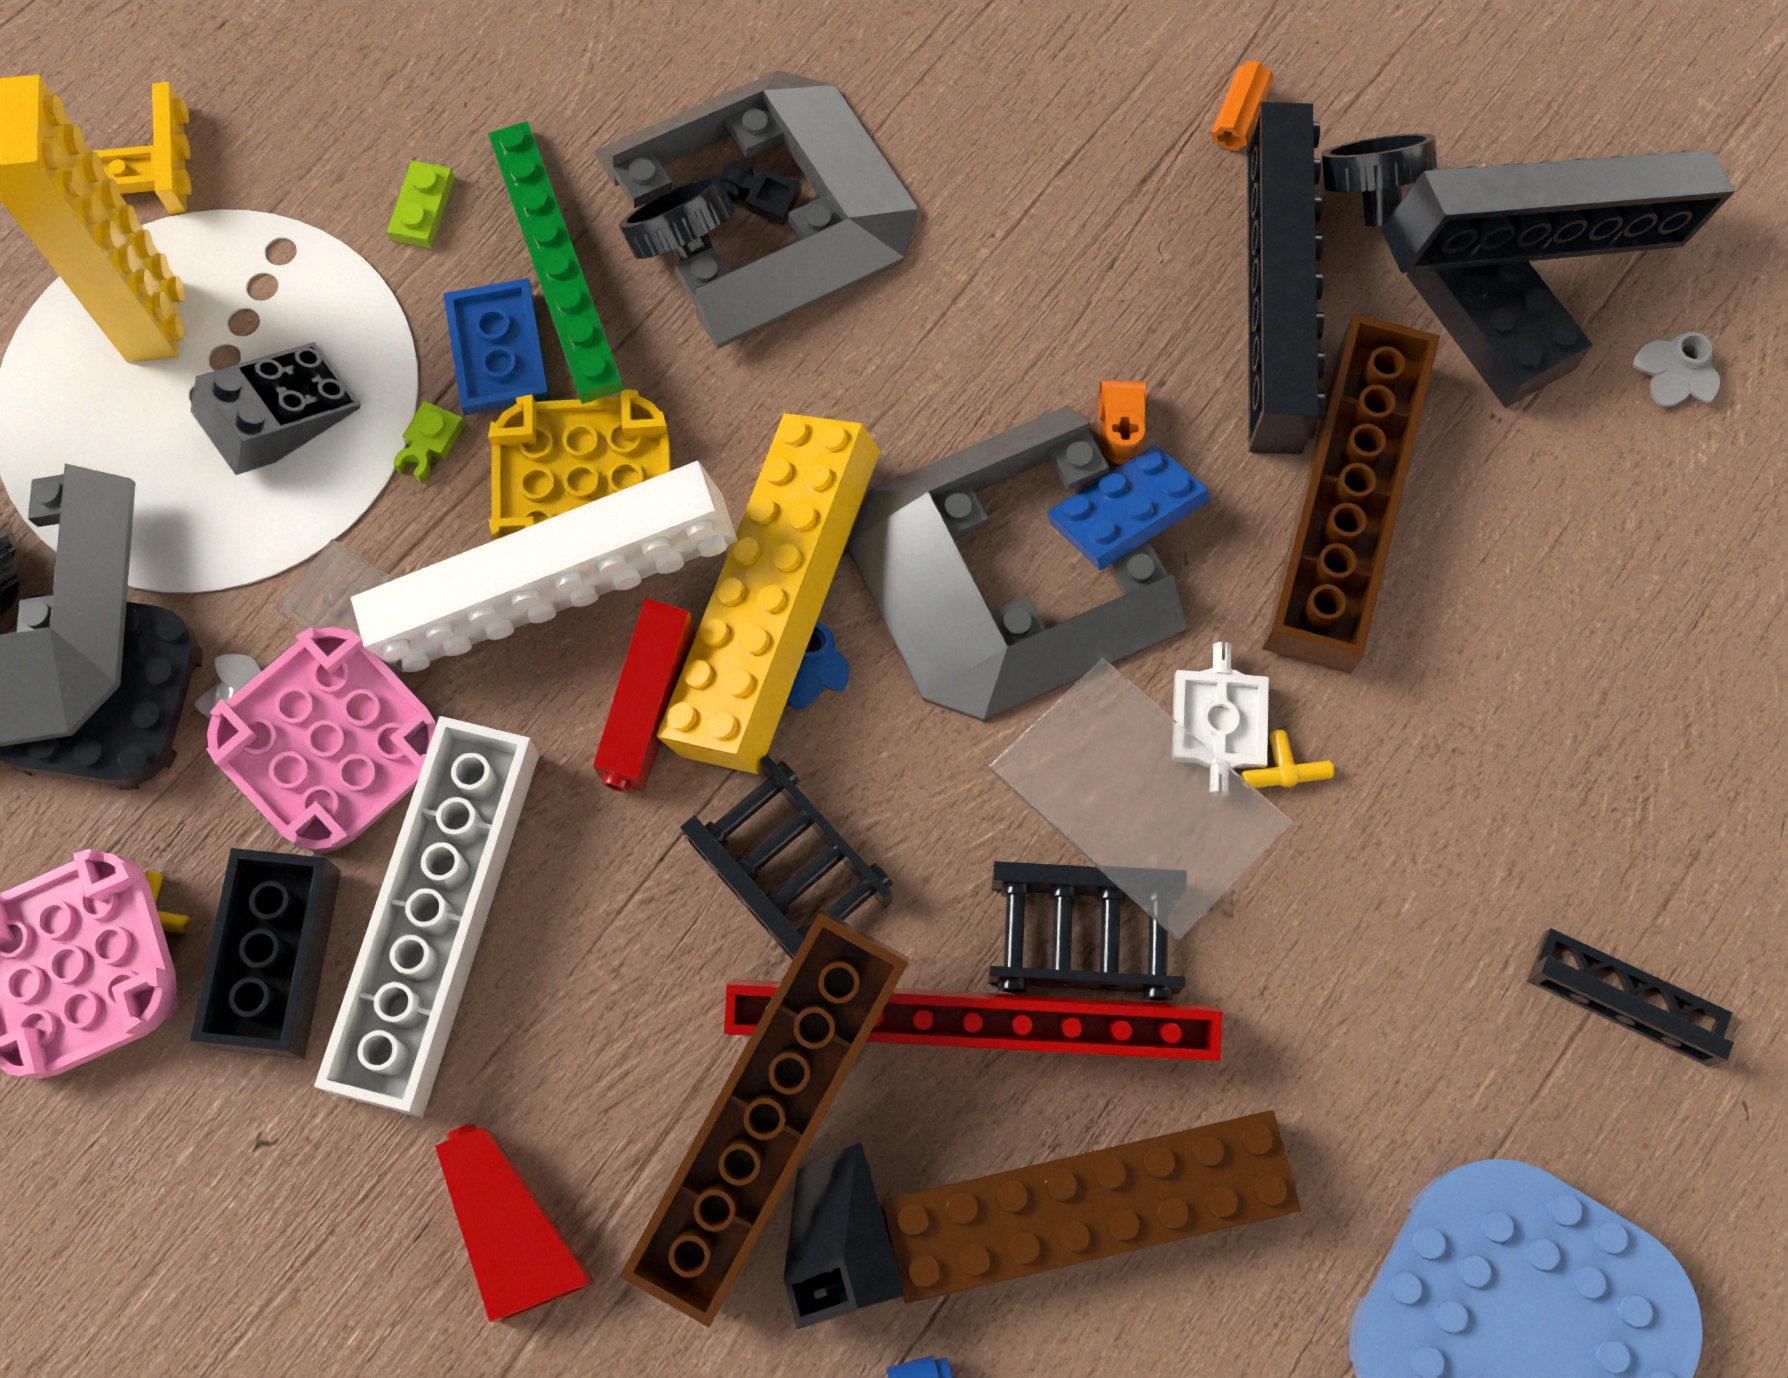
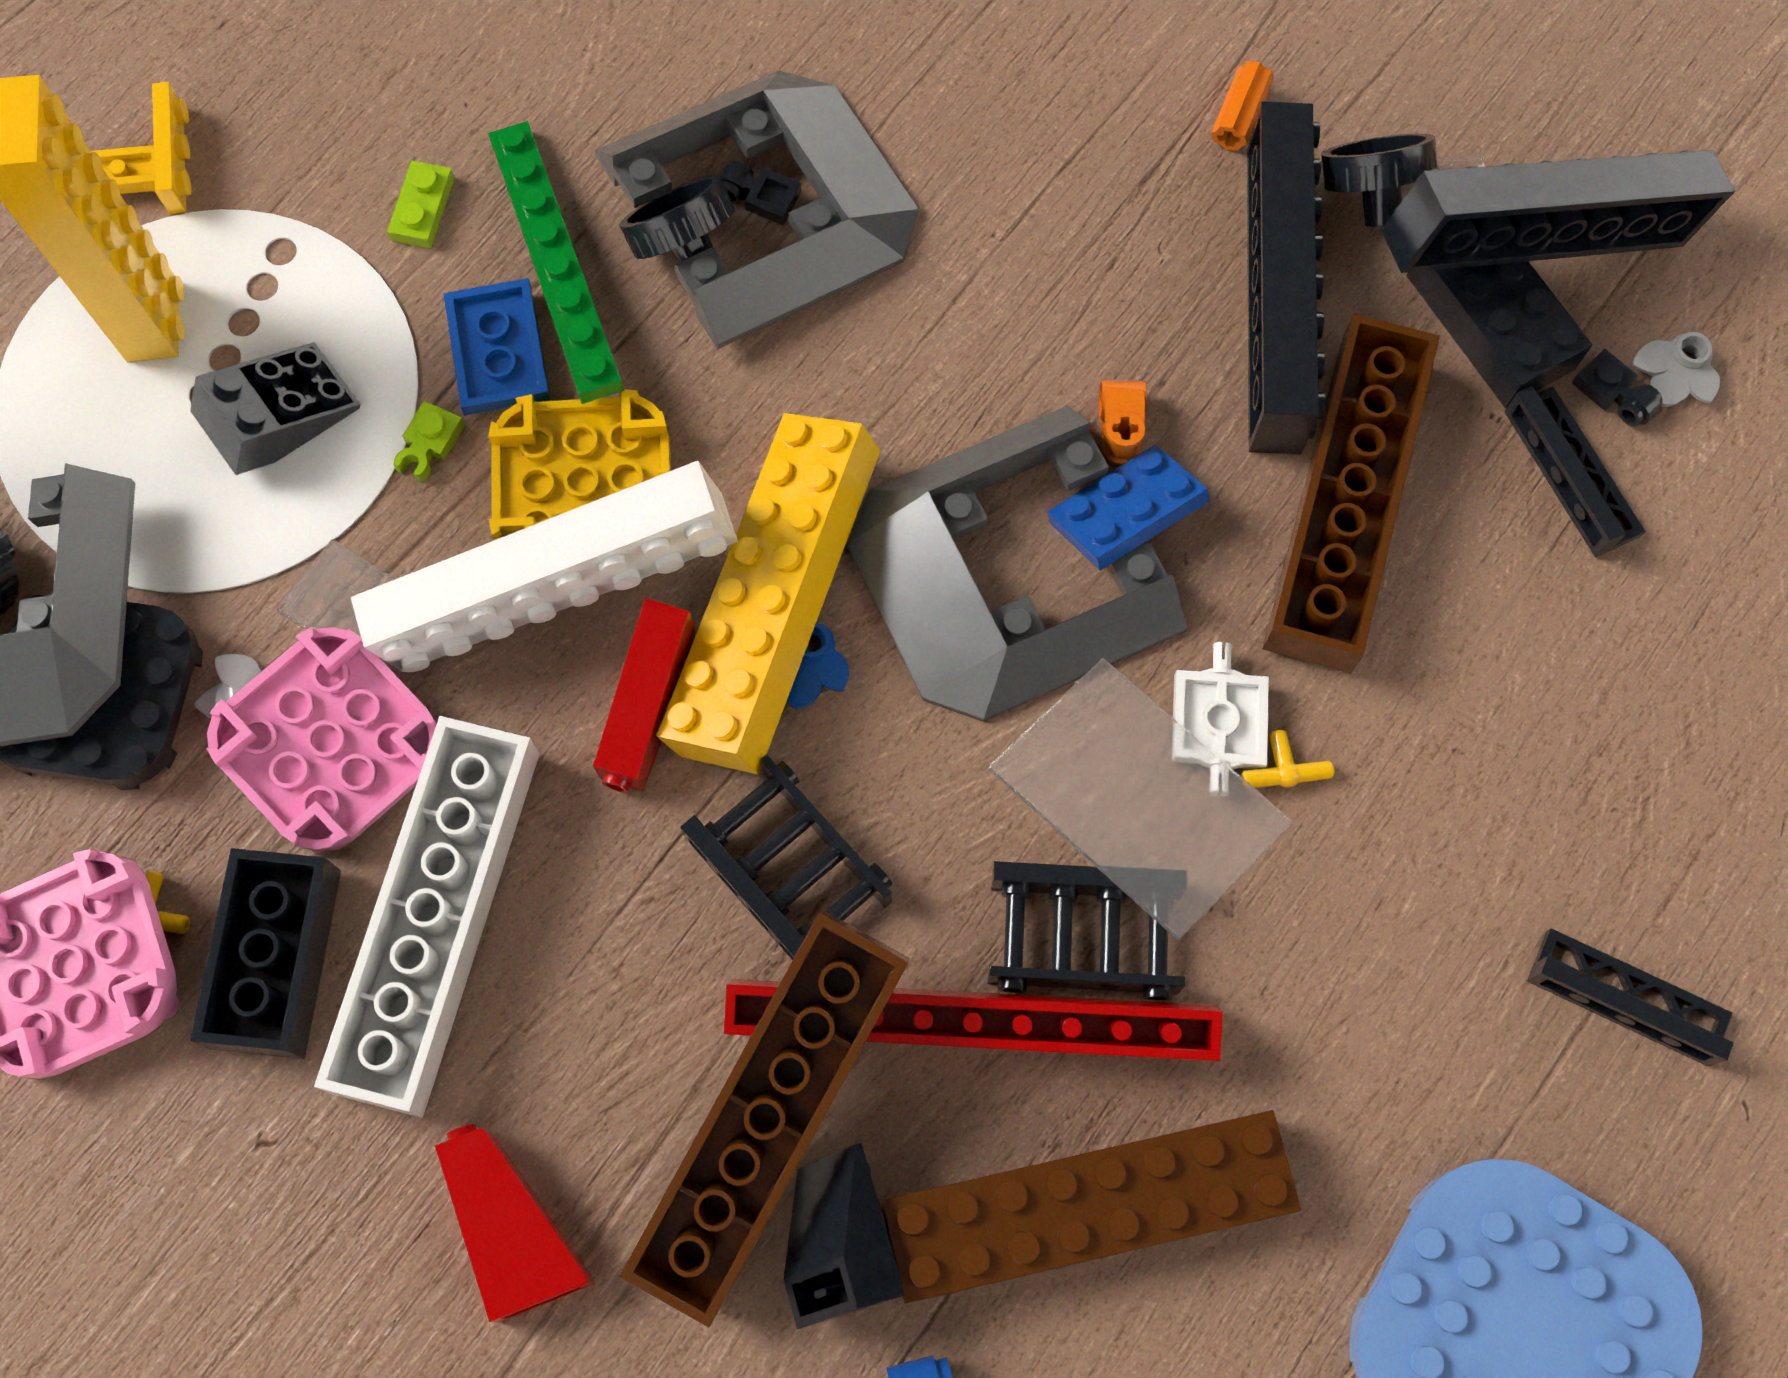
(1566, 472): none -> black fence
(1610, 381): none -> black plate

